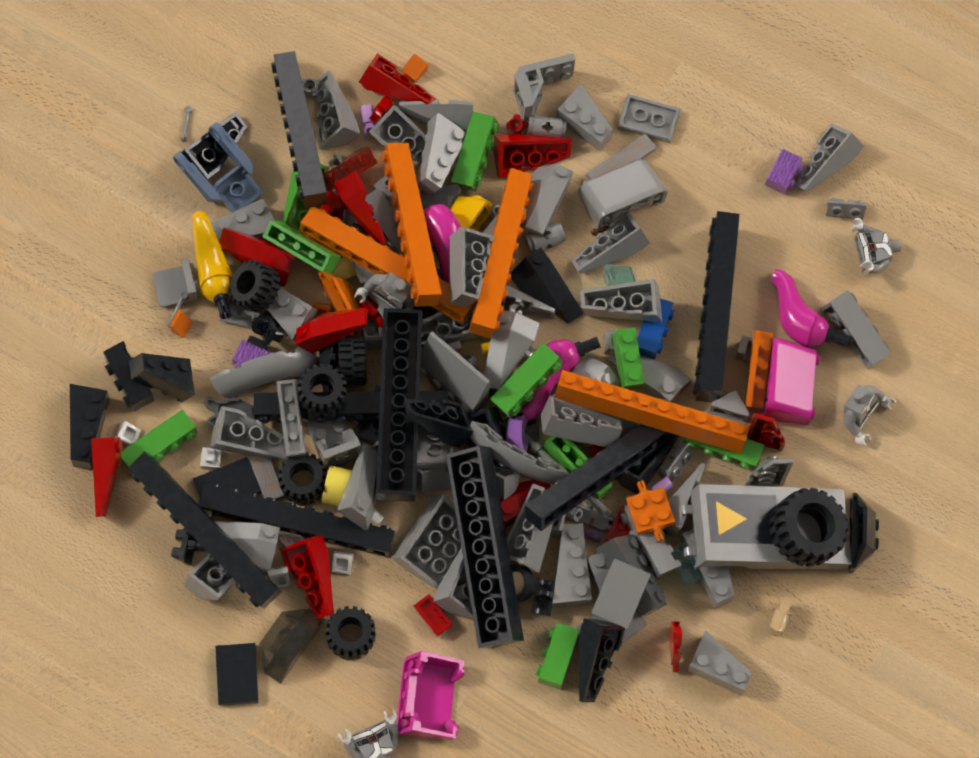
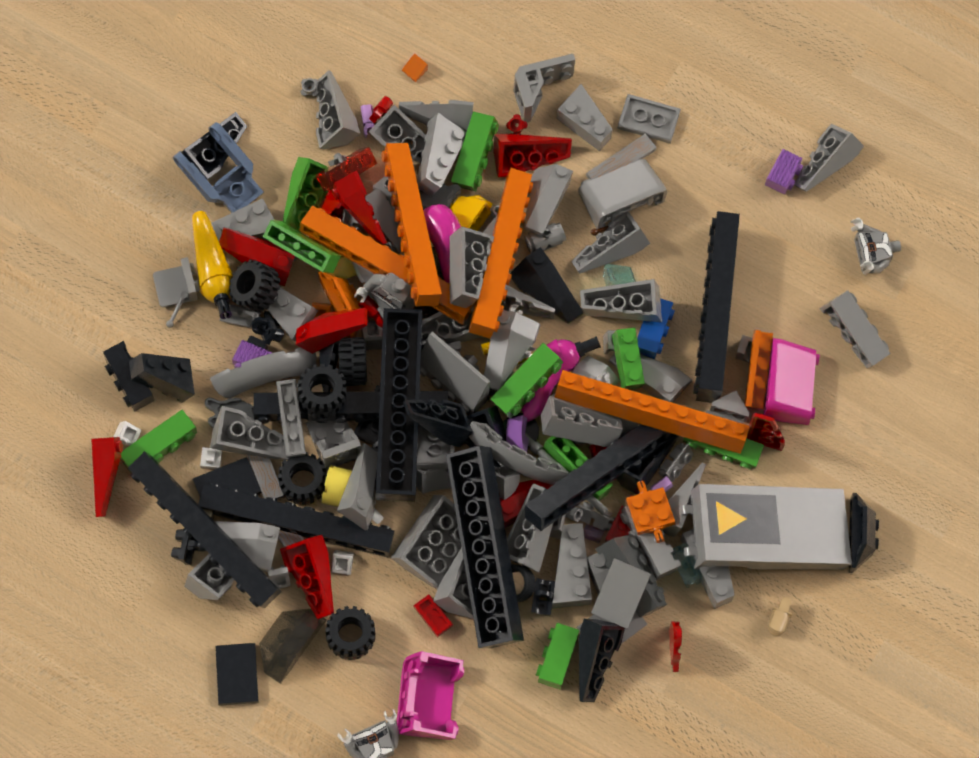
(87, 418): black wedge -> none
(180, 324): orange slope -> none
(188, 110): light grey hinge -> none
(300, 130): black brick -> none
(386, 80): red wedge -> none
(557, 125): light grey piece -> none
(719, 666): light grey wedge -> none
(770, 472): light grey wedge -> none
(799, 320): dark pink animal -> none
(824, 511): black tyre -> none
(851, 209): light grey hinge -> none
(860, 408): light grey torso -> none

